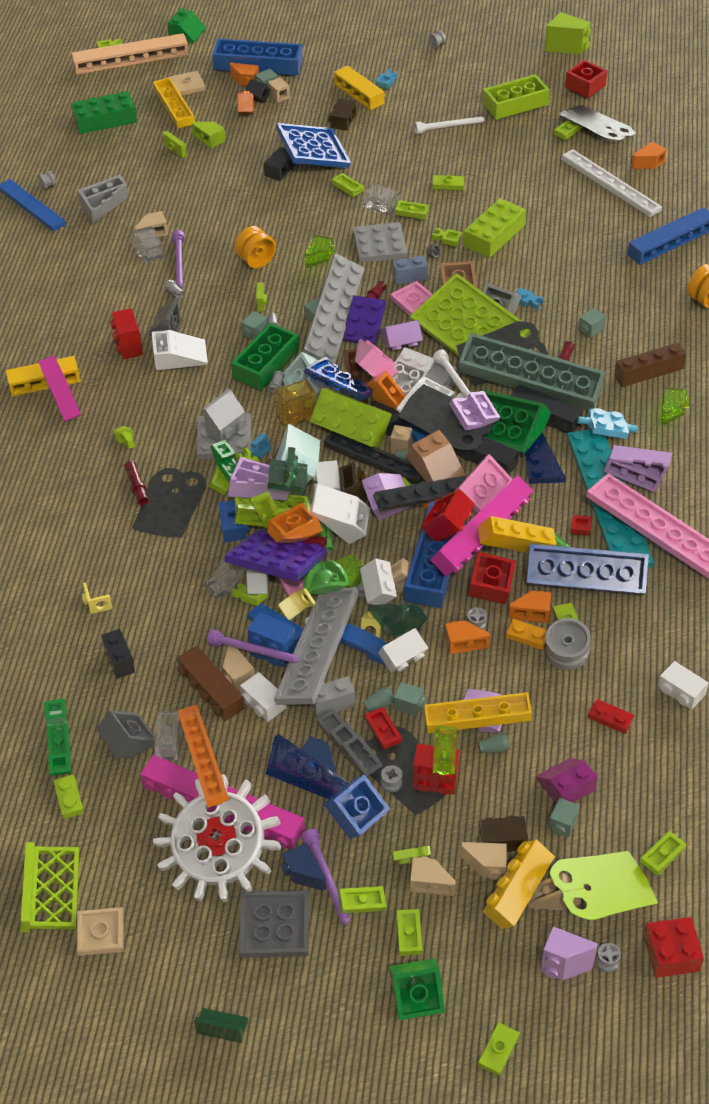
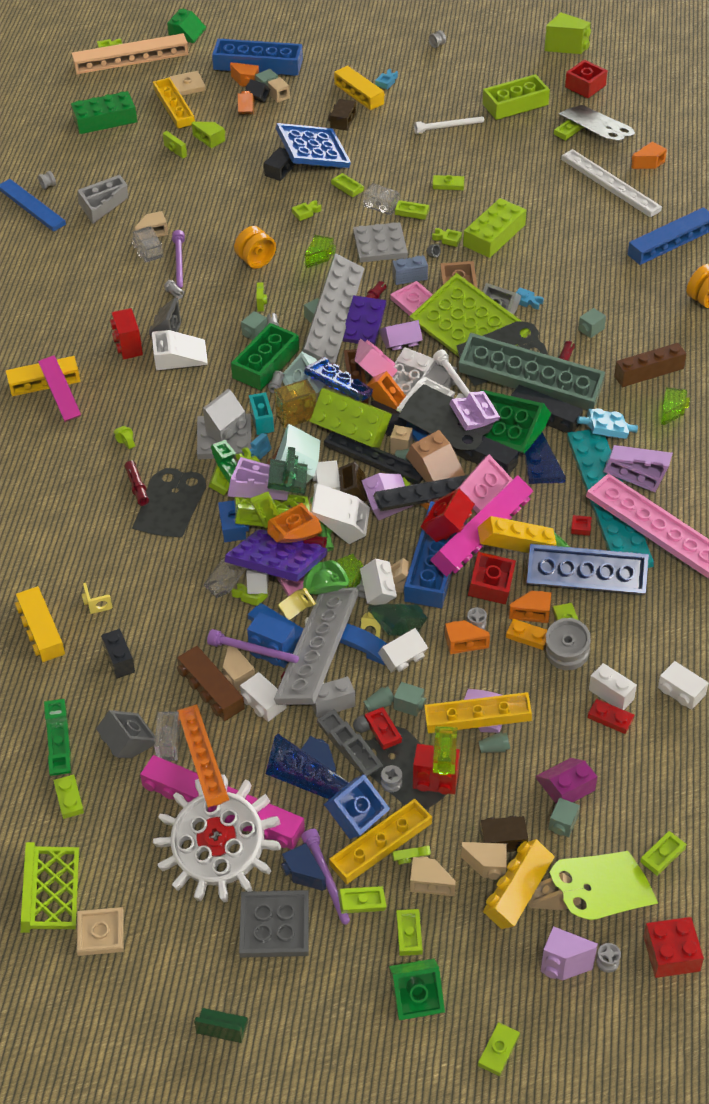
(40, 624): none -> yellow brick
(261, 413): none -> teal brick
(305, 211): none -> lime plate
(360, 724): none -> dark grey hinge
(380, 841): none -> yellow piece
(612, 687): none -> white brick

